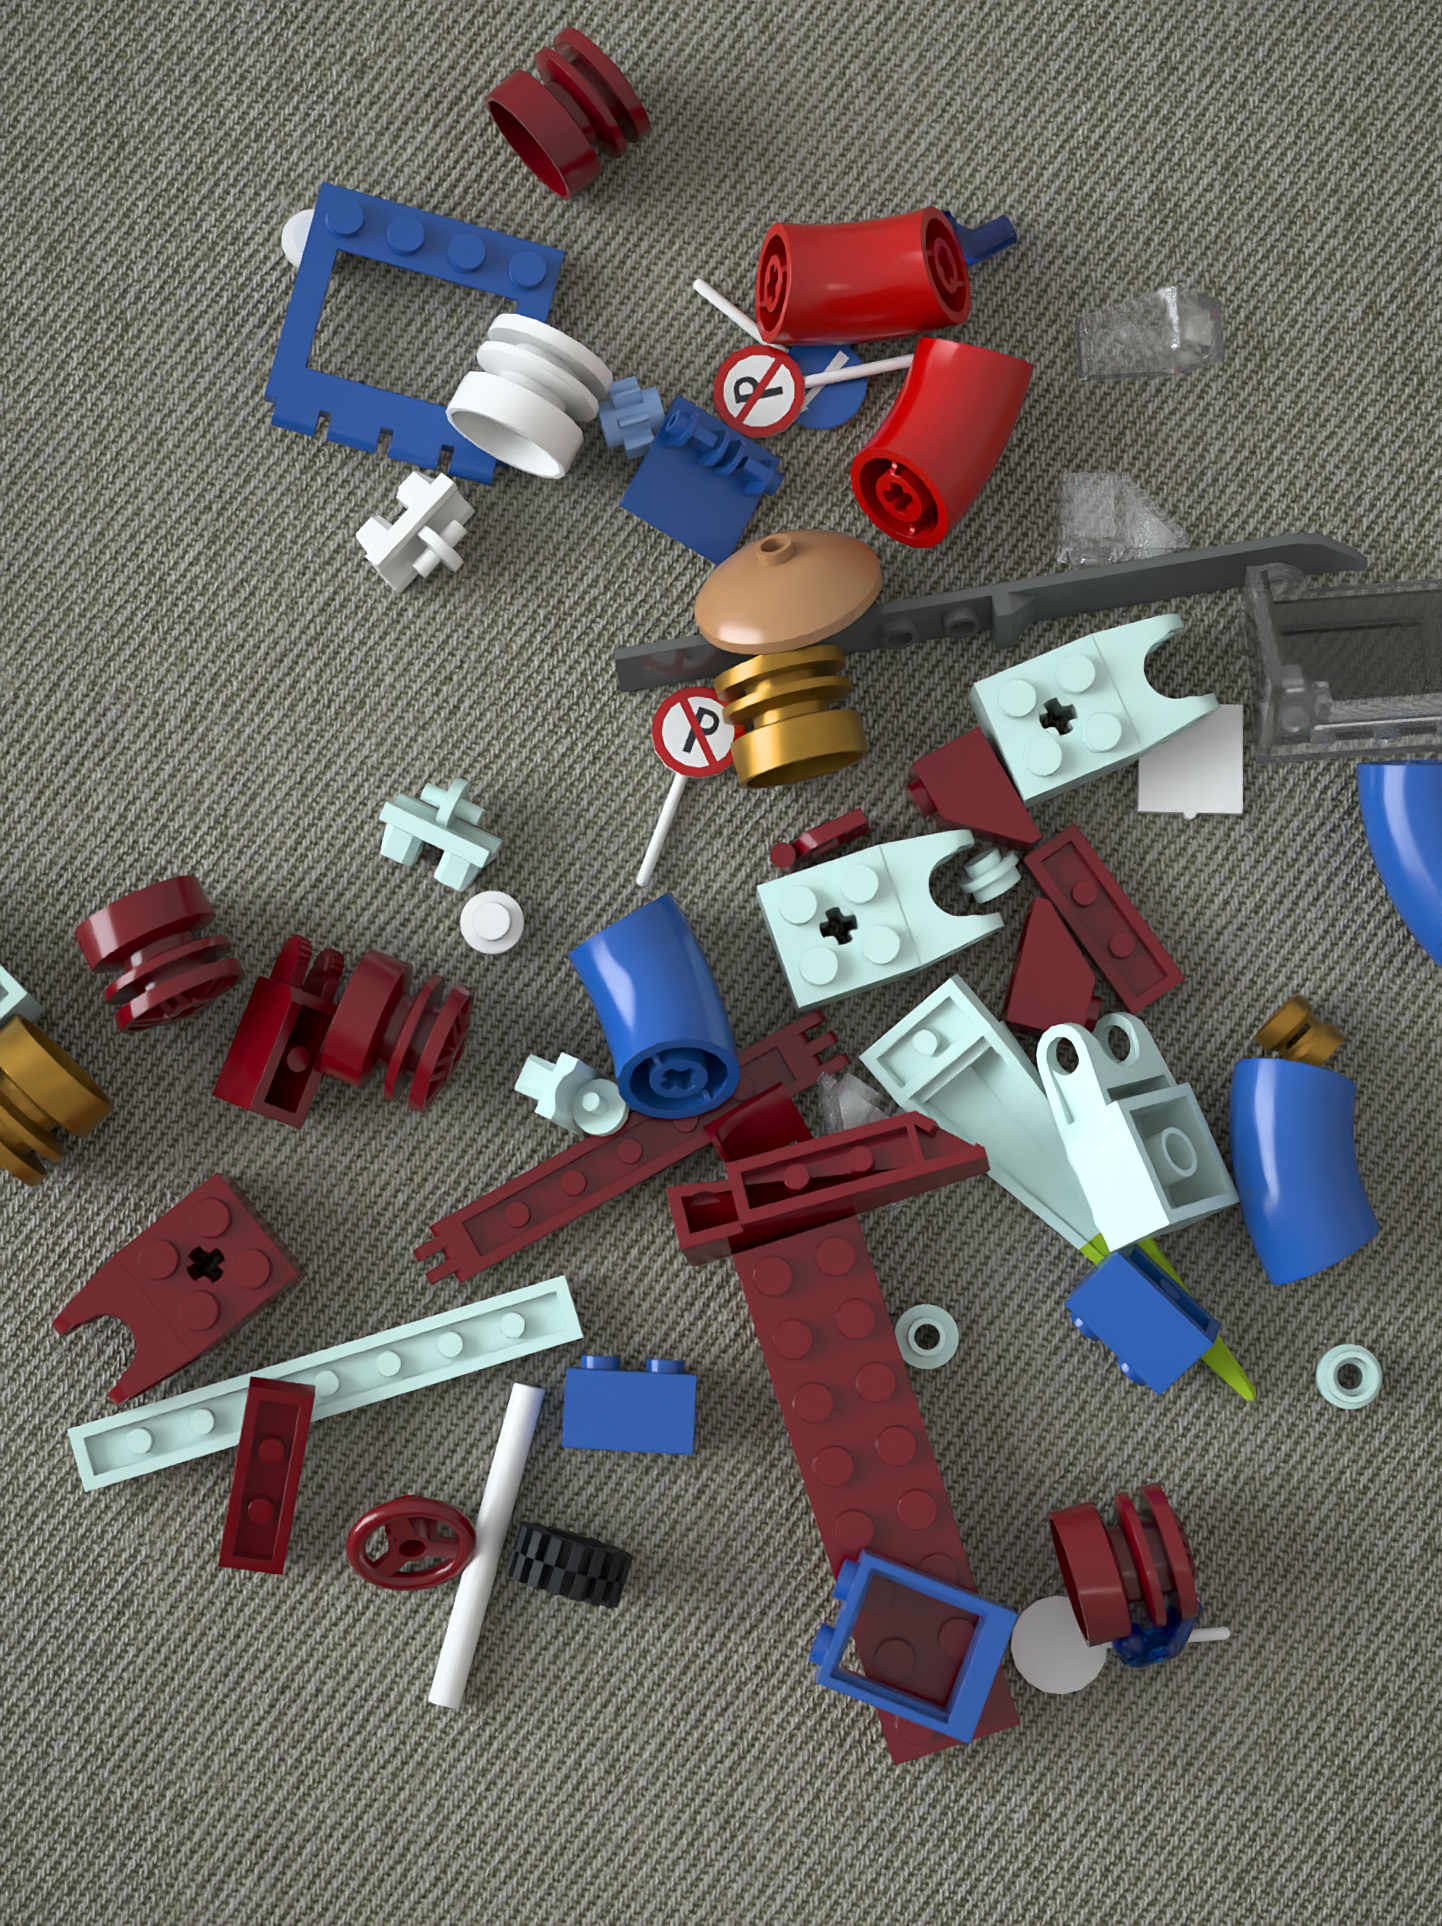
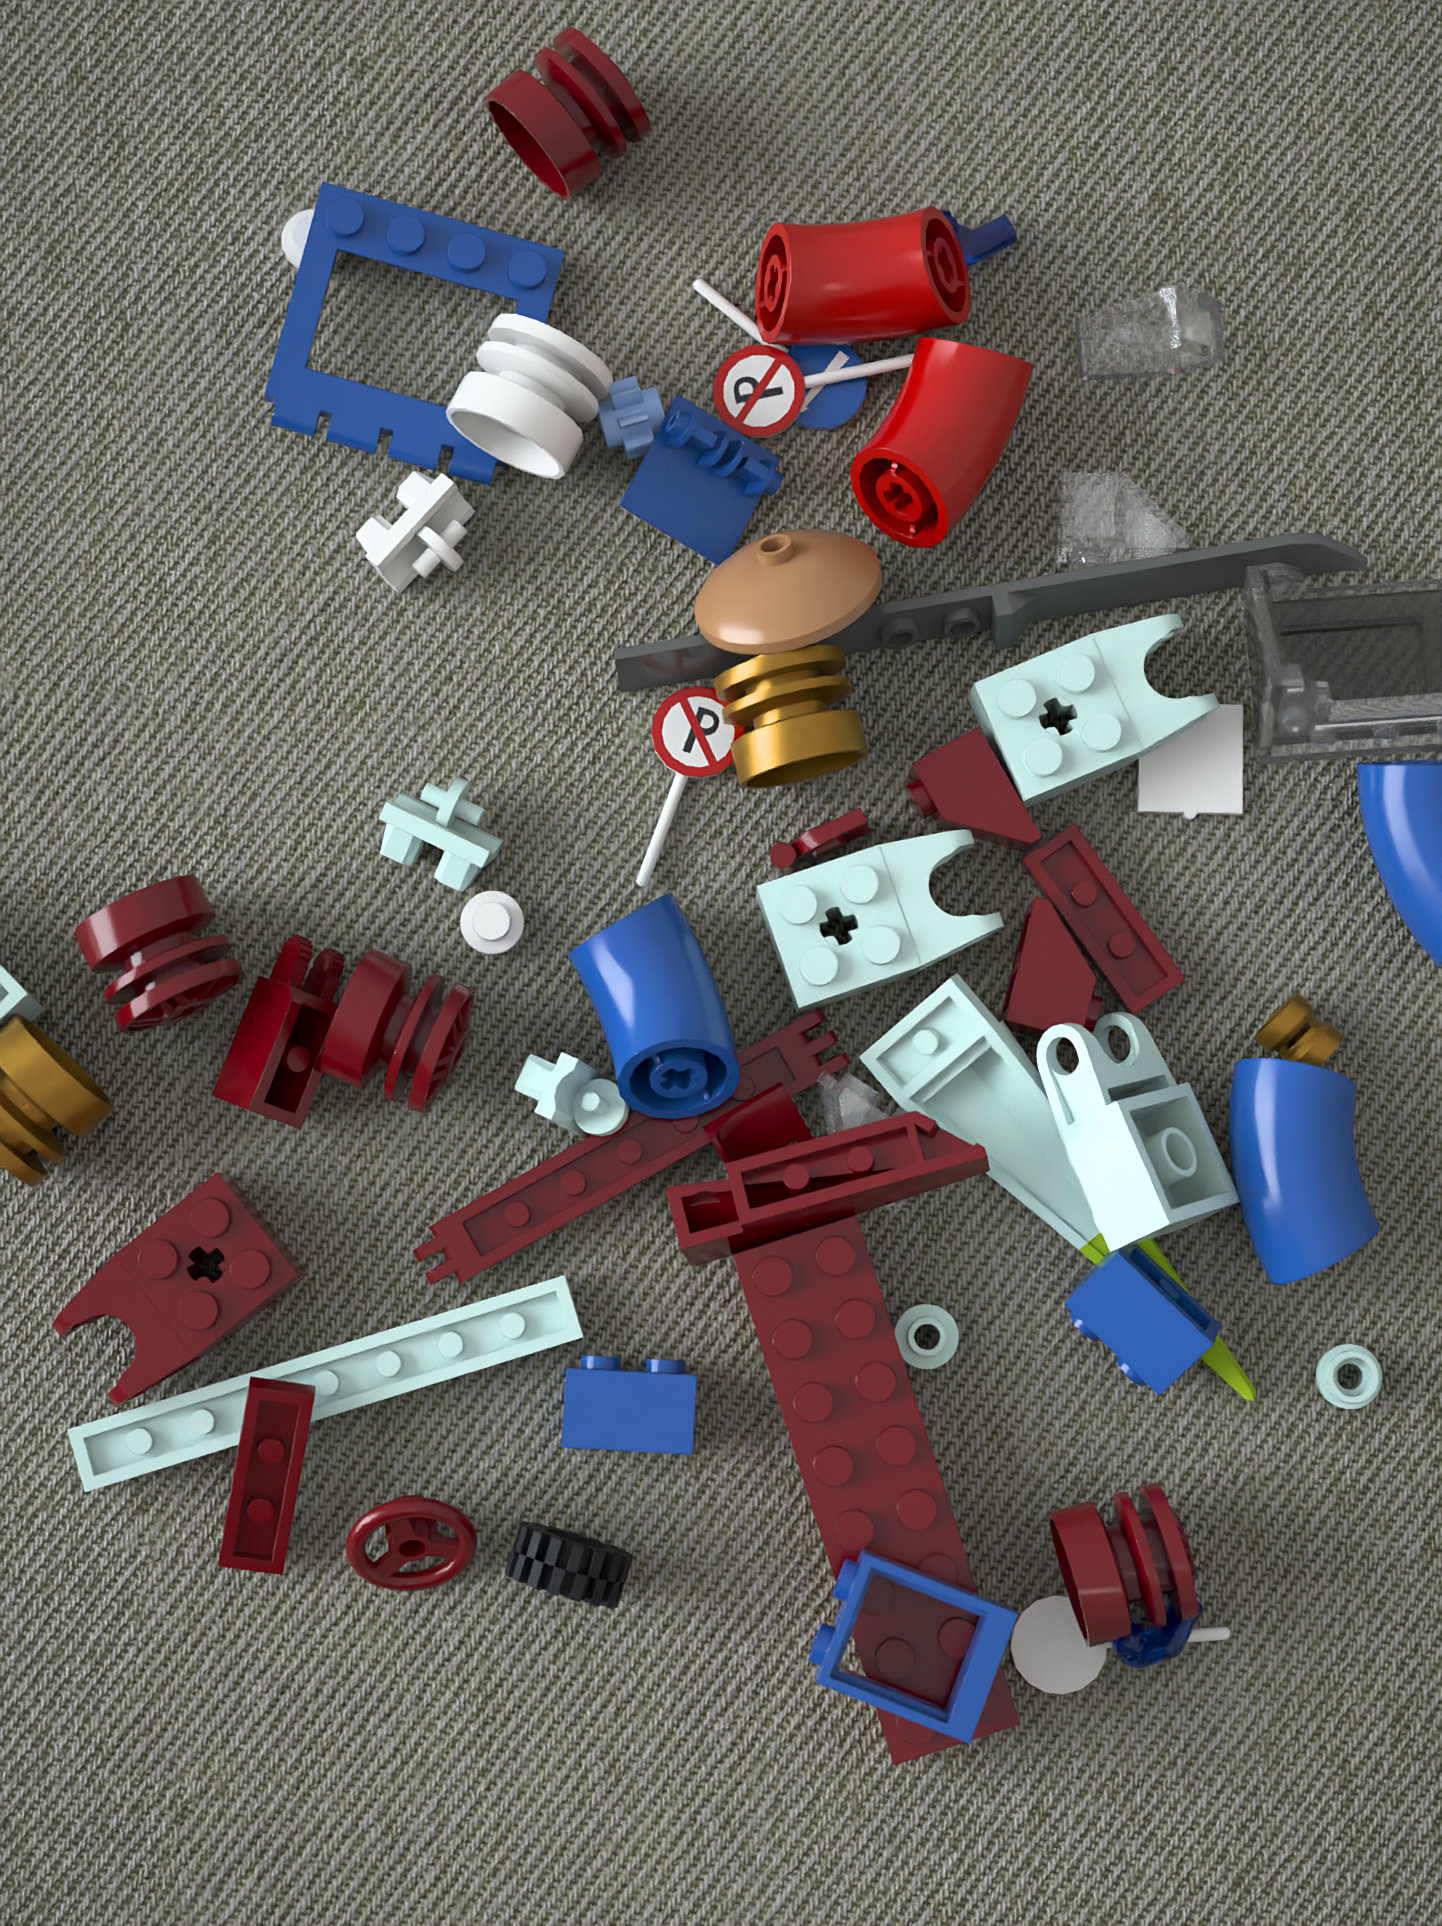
(491, 1533): white piece -> none
(990, 874): light aqua plate -> none

